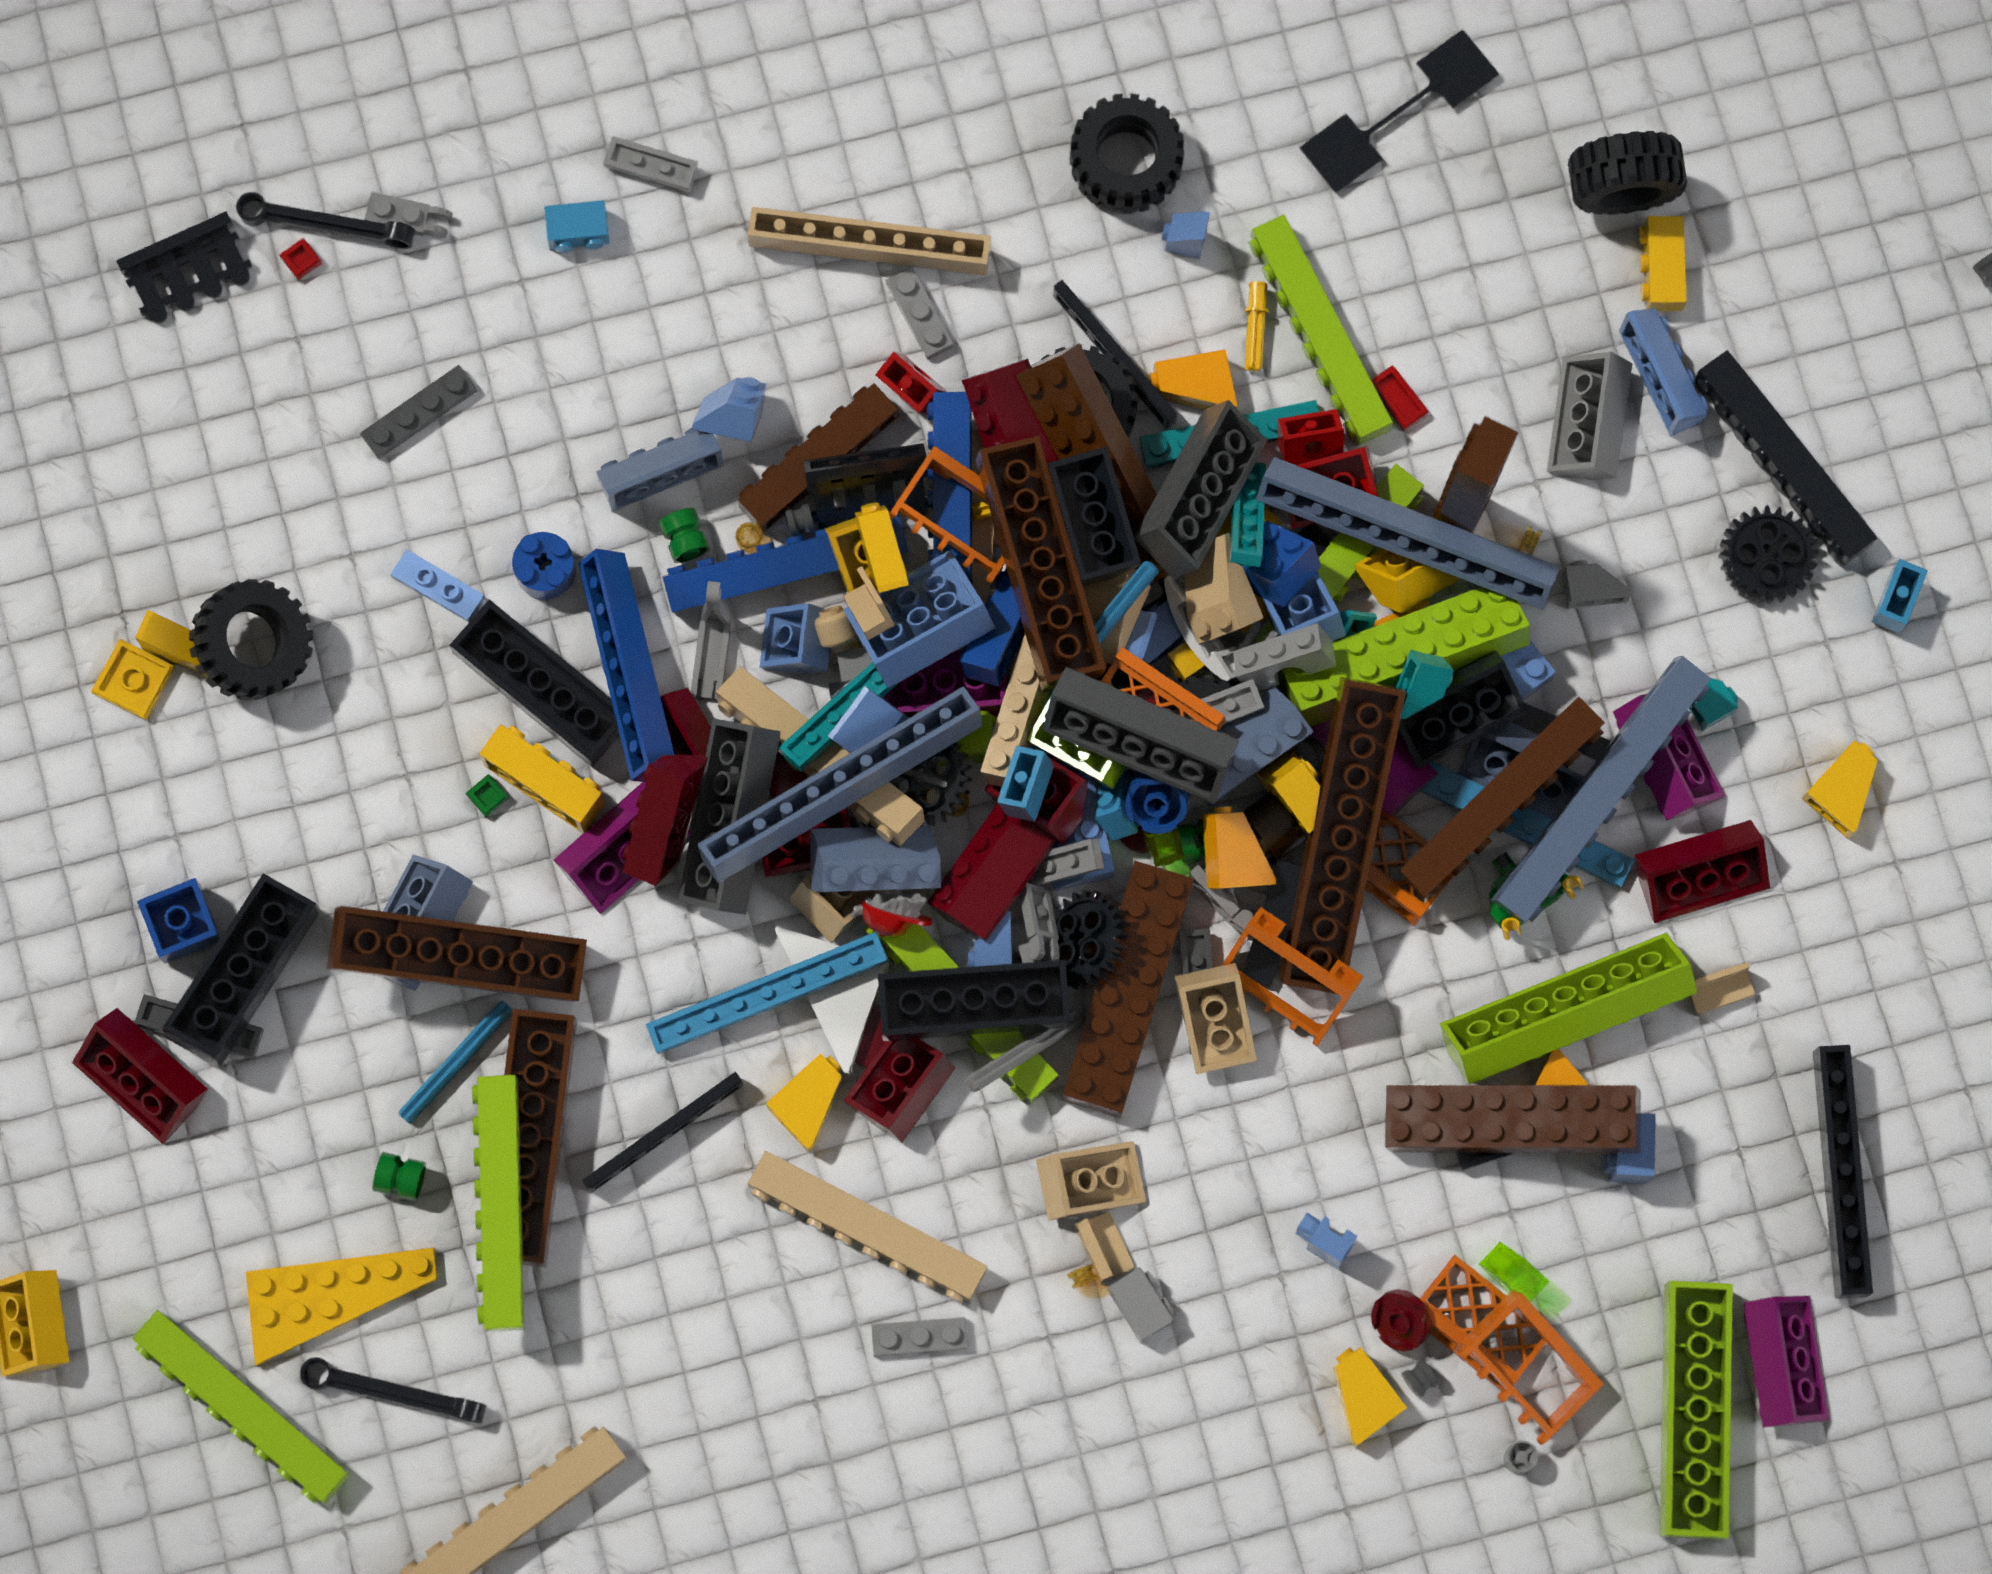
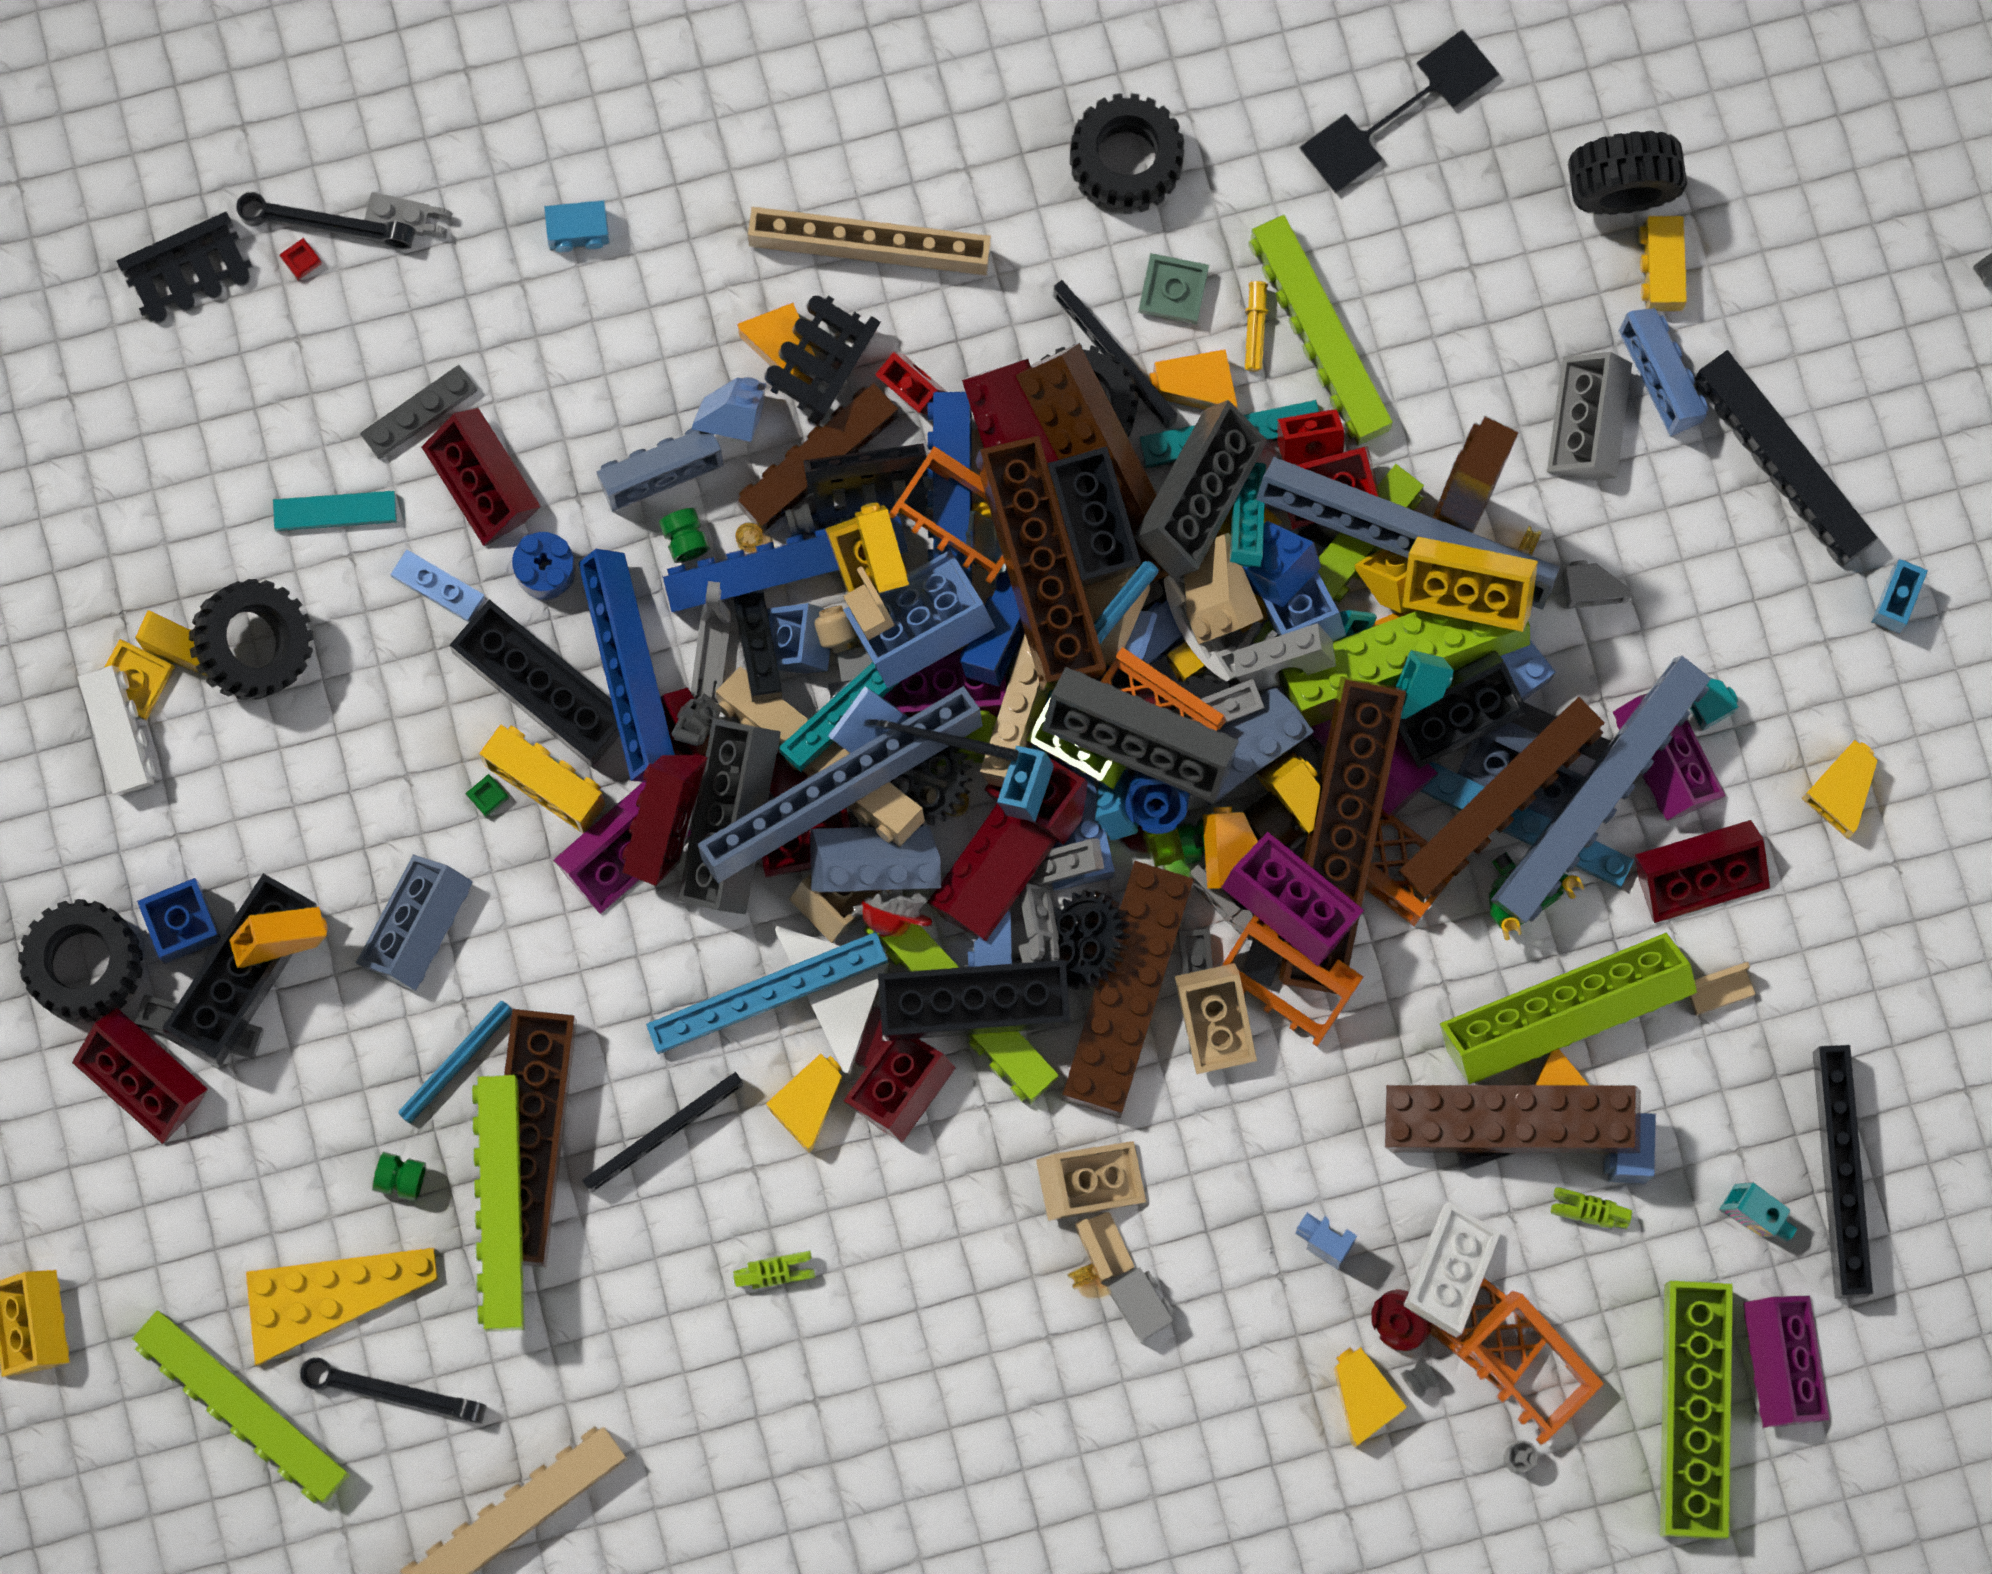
(52, 932): none -> black tyre
(116, 730): none -> white brick
(277, 935): none -> light orange slope
(334, 510): none -> teal tile
(456, 954): reddish brown brick -> none
(480, 475): none -> dark red slope
(650, 164): light grey plate -> none
(696, 720): none -> dark grey piece
(757, 647): none -> black tile
(768, 333): none -> light orange slope
(773, 1271): none -> lime hinge
(833, 348): none -> black fence
(867, 1226): tan brick -> none
(919, 313): light grey plate -> none
(919, 1336): light grey plate -> none
(952, 740): none -> black piece
(983, 538): none -> clear light blue piece
(1022, 1053): light grey axle -> none
(1173, 288): none -> sand green plate
(1186, 233): medium blue slope -> none
(1292, 898): none -> magenta slope
(1399, 398): red tile -> none
(1452, 1269): none -> white plate
(1470, 583): none -> yellow brick
(1513, 1271): clear neon green slope -> none
(1590, 1209): none -> lime hinge
(1748, 536): black gear -> none
(1758, 1211): none -> teal torso

